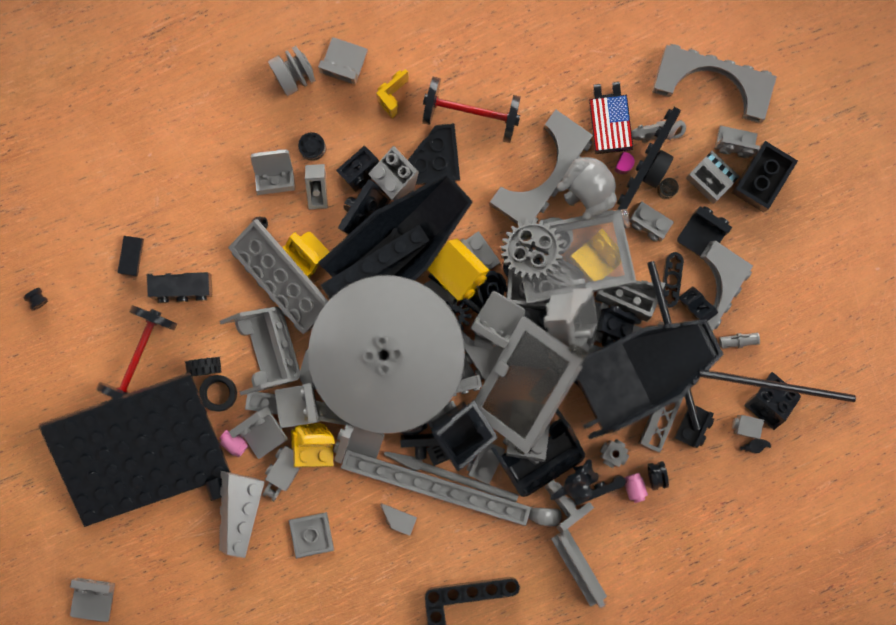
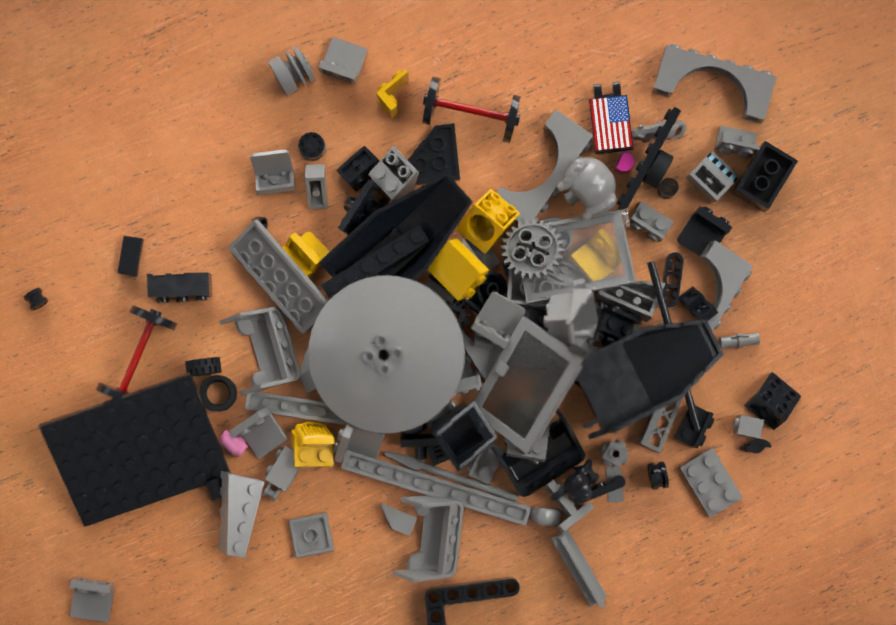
(296, 405): light grey bracket -> none
(439, 539): none -> light grey windscreen
(479, 230): none -> yellow brick
(616, 495): none -> light grey sticker
(635, 487): bright pink brick -> none
(710, 482): none -> light grey plate
(775, 385): black piece -> none

